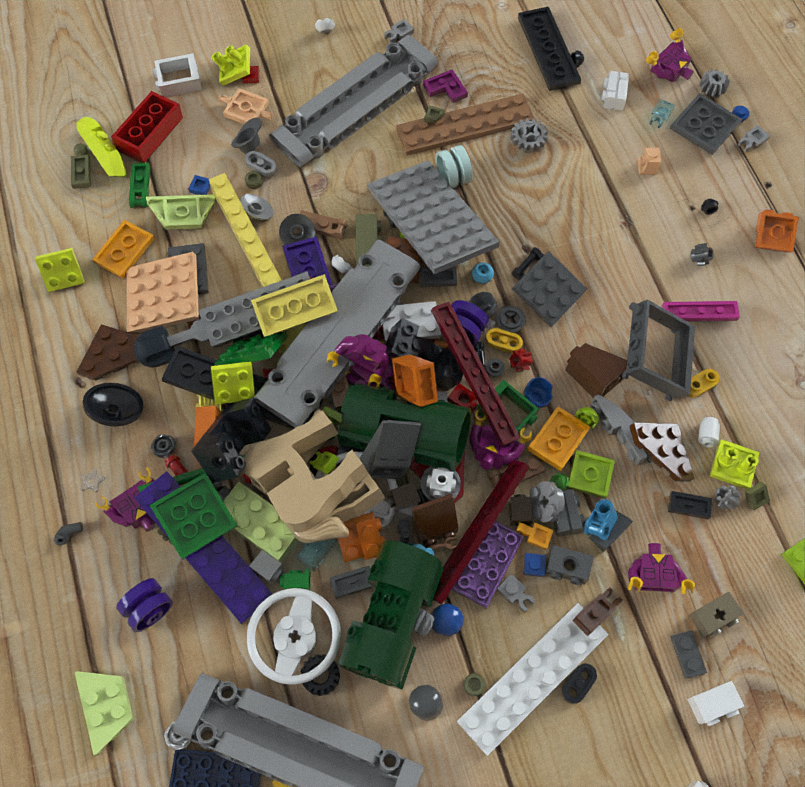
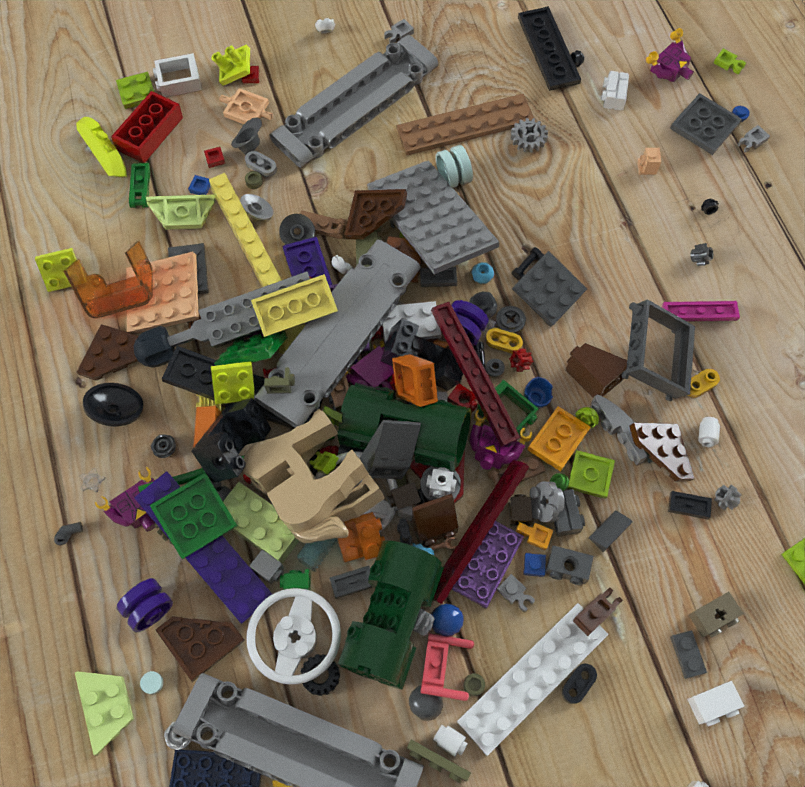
(80, 167): olive plate -> none
(106, 299): none -> clear orange windscreen
(123, 249): light orange plate -> none
(134, 89): none -> lime plate
(151, 682): none -> light aqua tile
(175, 465): red pin -> none
(198, 642): none -> reddish brown plate
(214, 157): none -> red plate
(278, 384): none -> olive bracket
(364, 352): magenta torso -> none
(372, 209): none -> reddish brown plate
(434, 114): olive tile -> none
(435, 666): none -> coral plate
(438, 762): none -> olive plate
(448, 83): magenta plate -> none
(450, 740): none -> white brick
(601, 520): dark azure piece -> none
(658, 573): magenta torso -> none
(661, 112): clear light blue plate -> none
(714, 83): light grey gear -> none
(728, 60): none -> lime plate
(734, 464): neon yellow plate -> none
(757, 495): olive plate -> none
(776, 231): orange plate -> none

